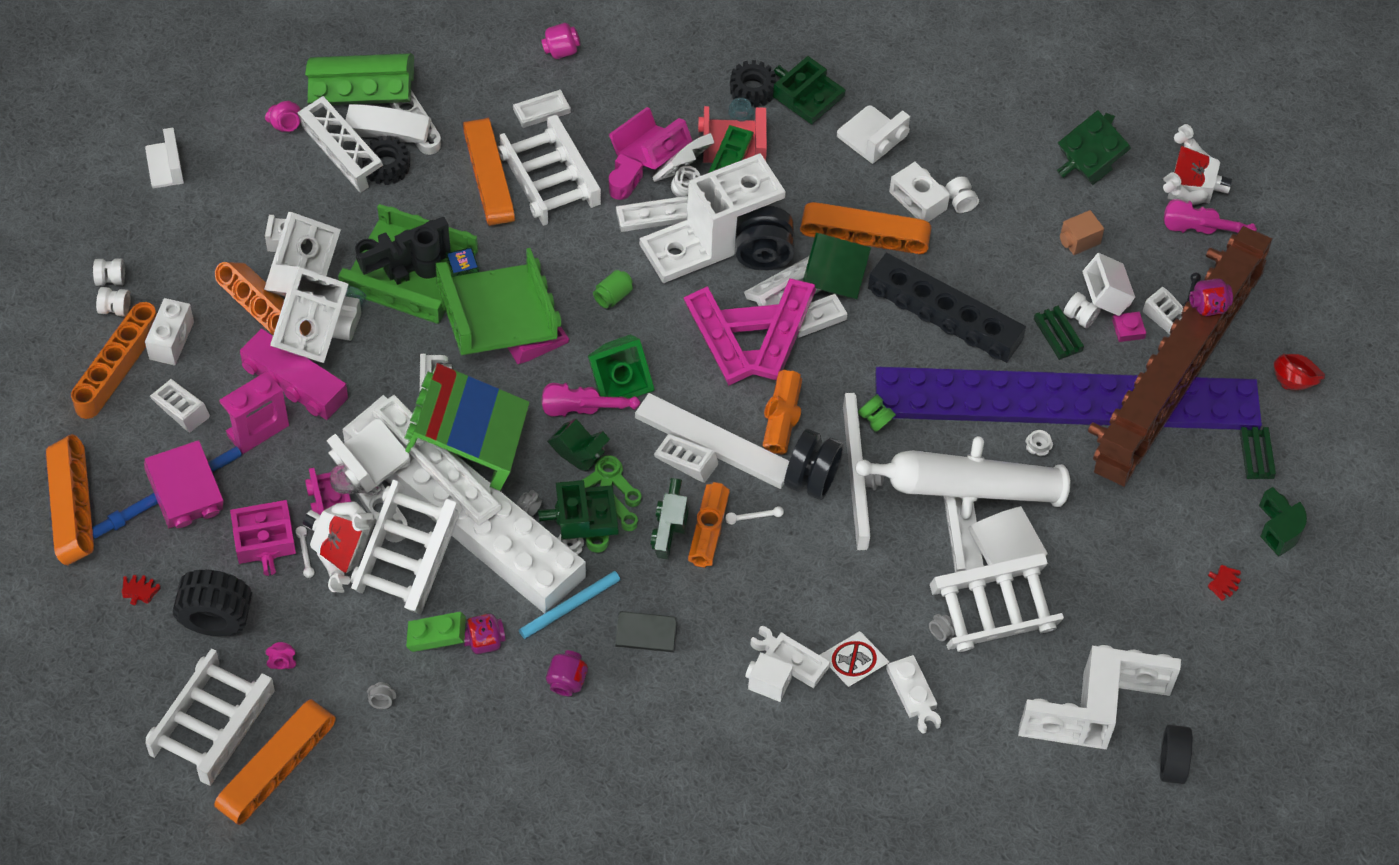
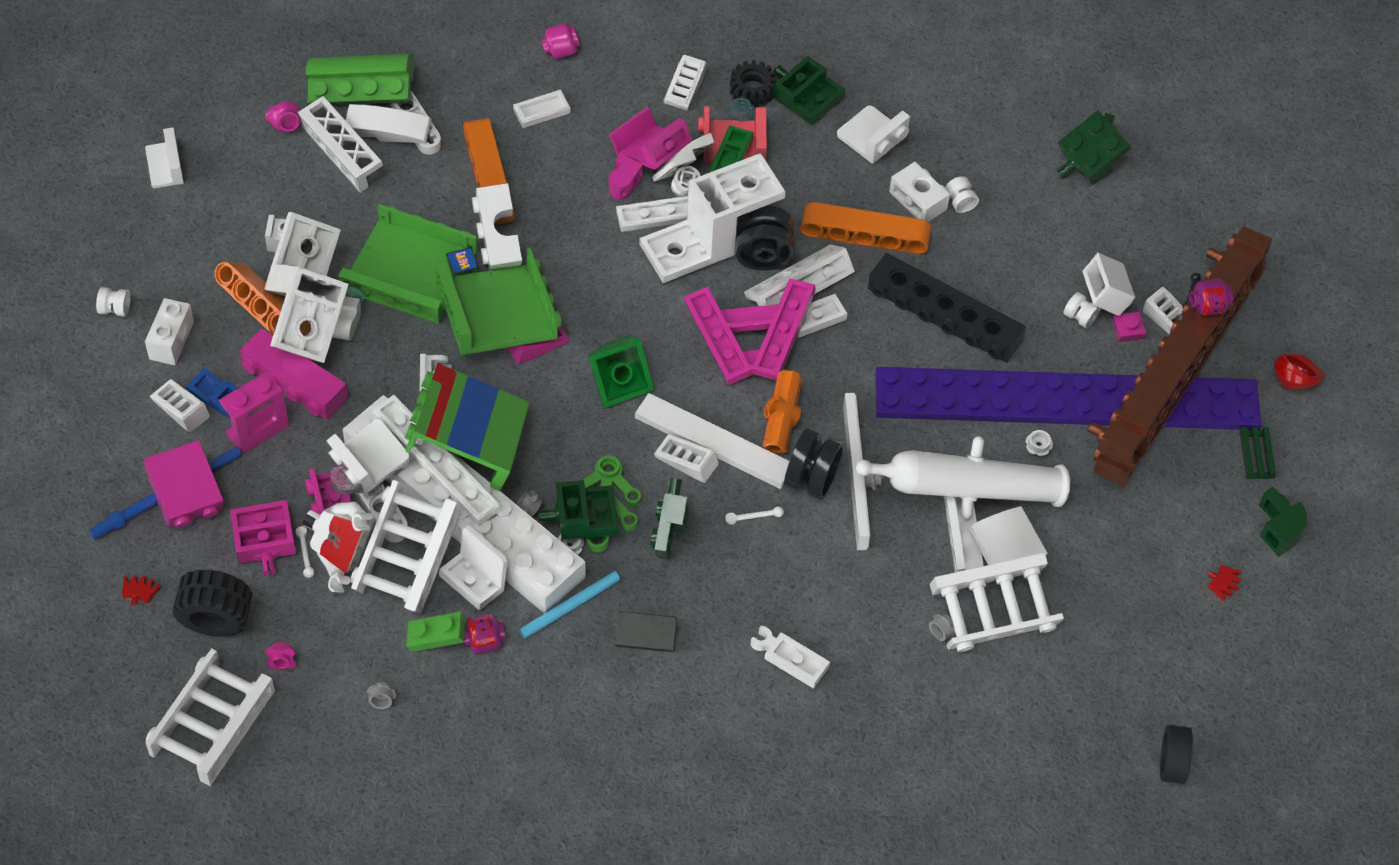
(69, 500): orange beam -> none
(109, 272): white wheel -> none
(119, 348): orange beam -> none
(210, 390): none -> blue slope
(274, 762): orange beam -> none
(390, 171): black tyre -> none
(411, 251): black plate -> none
(478, 569): none -> white bracket
(492, 204): none -> white arch
(560, 399): dark pink piece -> none
(565, 152): white fence -> none
(567, 673): magenta head -> none
(577, 445): dark green brick -> none
(613, 289): bright green brick -> none
(690, 68): none -> white slope
(706, 537): orange piece -> none
(769, 676): white brick -> none
(836, 265): dark green slope -> none
(854, 658): sticker -> none
(880, 418): bright green wheel -> none
(914, 691): white plate -> none
(1066, 326): dark green tile -> none
(1081, 232): nougat brick -> none
(1103, 676): white bracket -> none
(1182, 216): dark pink piece -> none
(1194, 172): white torso -> none

